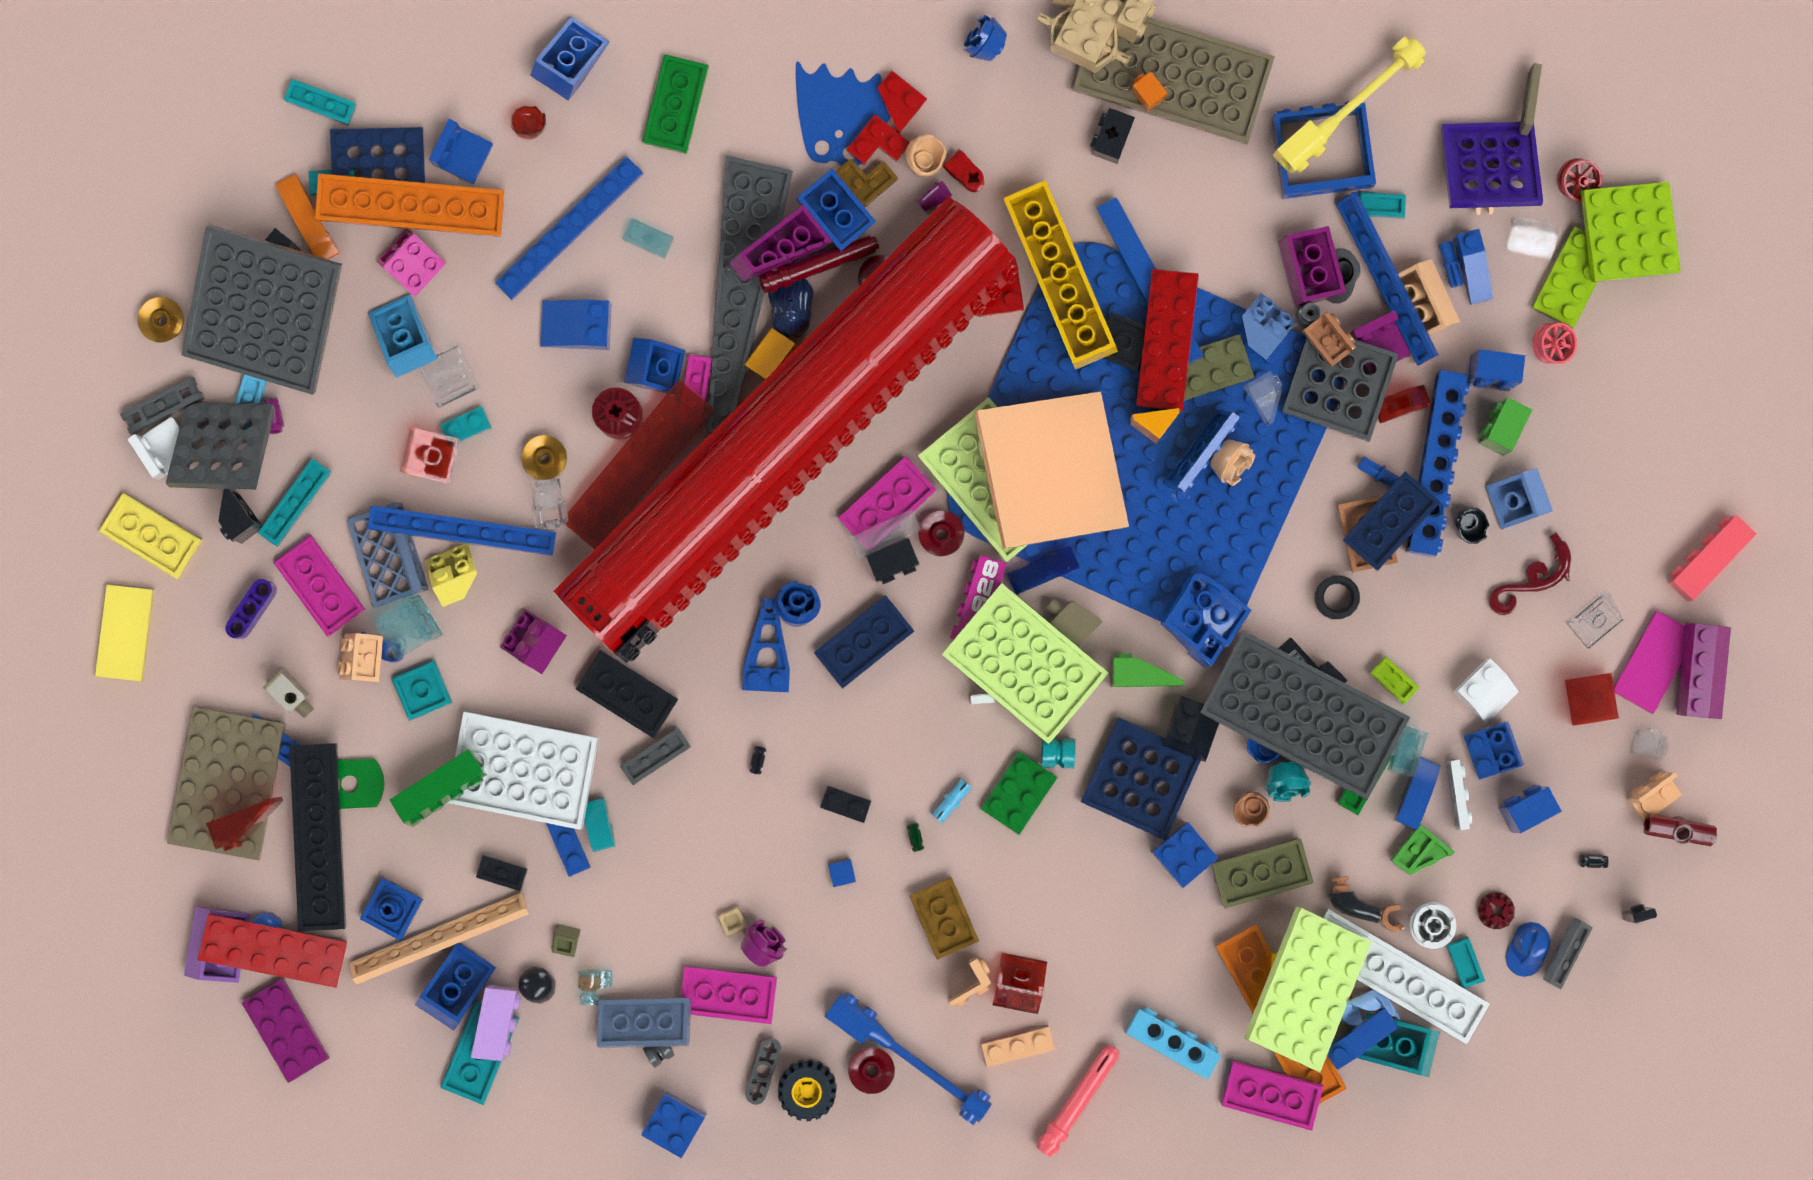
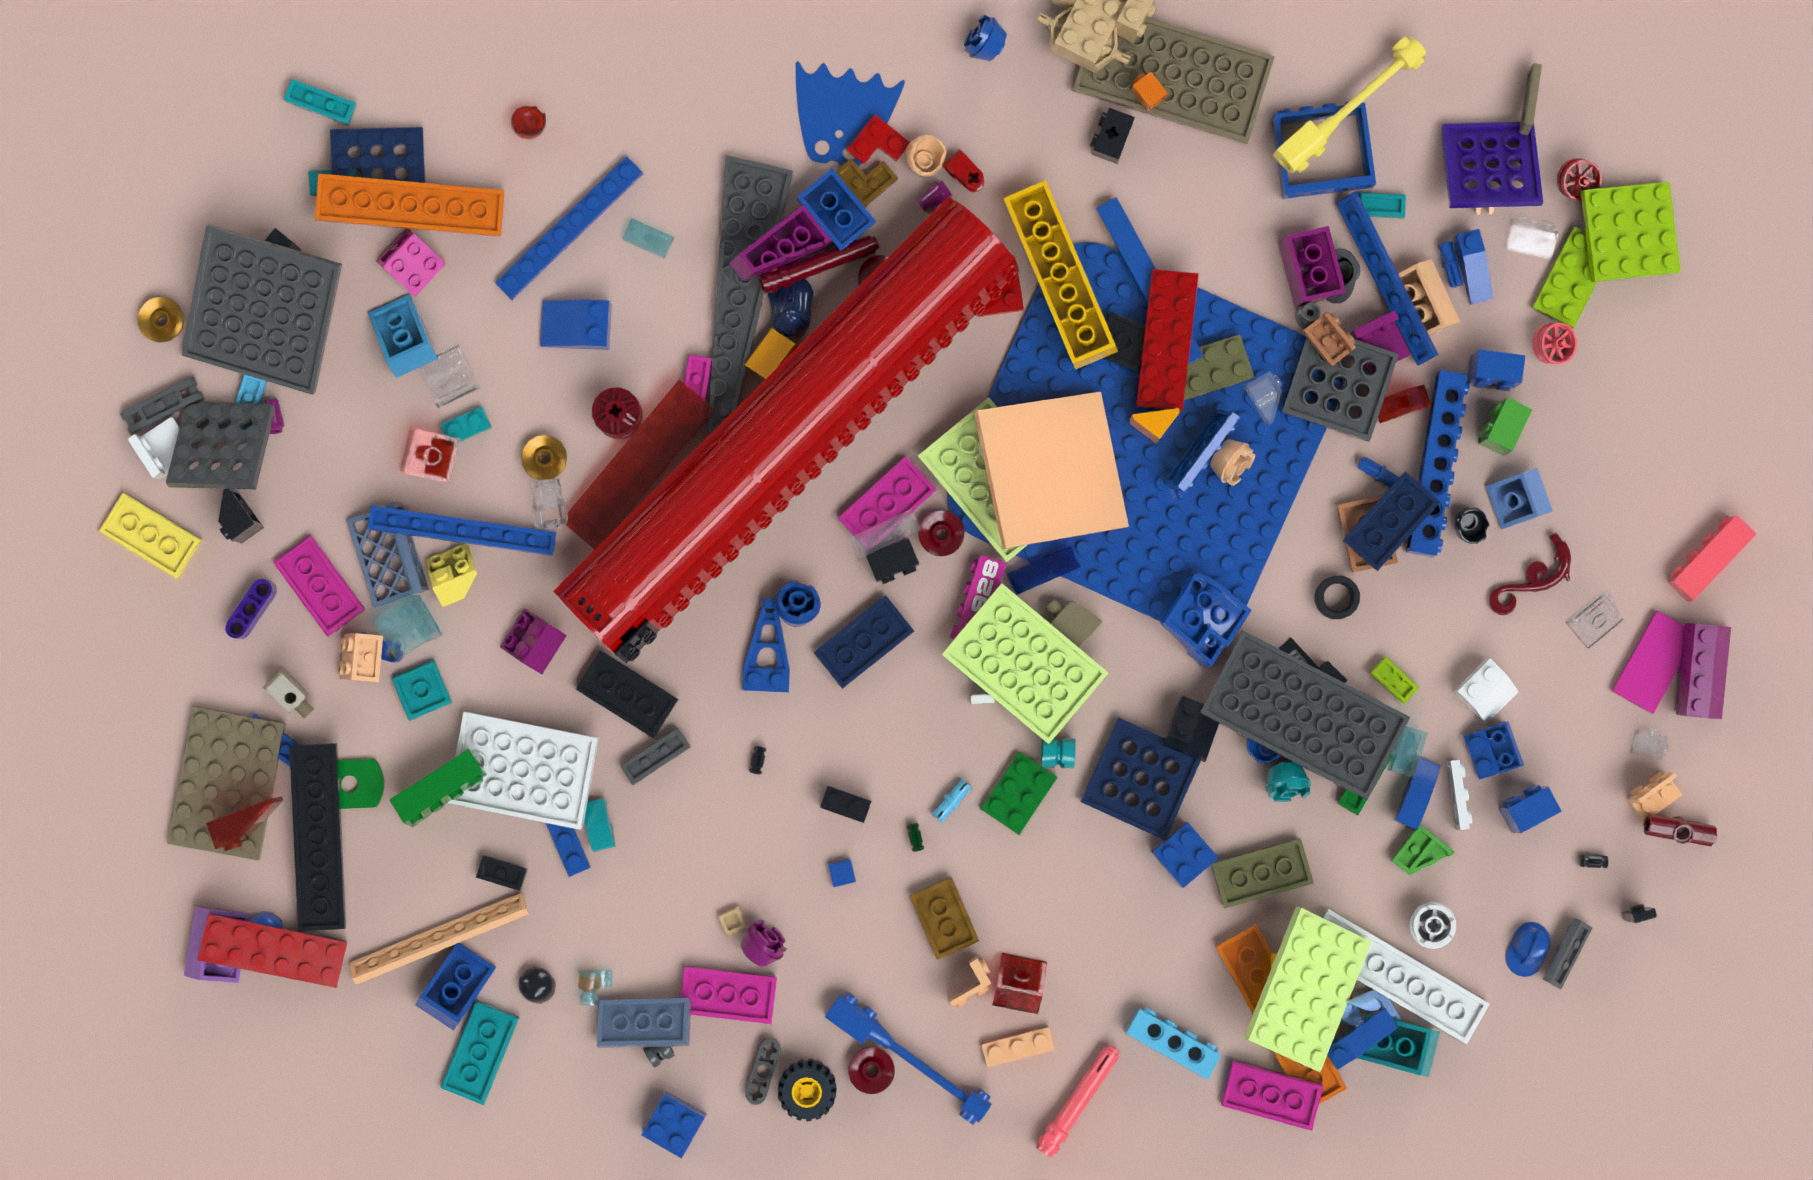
(124, 633): light yellow tile -> none
(285, 1030): magenta plate -> none
(294, 502): teal plate -> none
(304, 216): orange slope -> none
(391, 909): blue plate -> none
(460, 152): blue bracket -> none
(496, 1023): lavender slope -> none
(566, 940): olive slope -> none
(568, 58): blue slope -> none
(654, 365): blue slope -> none
(675, 104): green tile -> none
(900, 100): red wing -> none
(1138, 673): bright green slope -> none
(1251, 809): nougat hair -> none
(1266, 325): medium blue slope -> none
(1349, 904): black piece -> none
(1465, 962): teal tile -> none
(1485, 910): dark red gear -> none
(1591, 699): clear red slope -> none

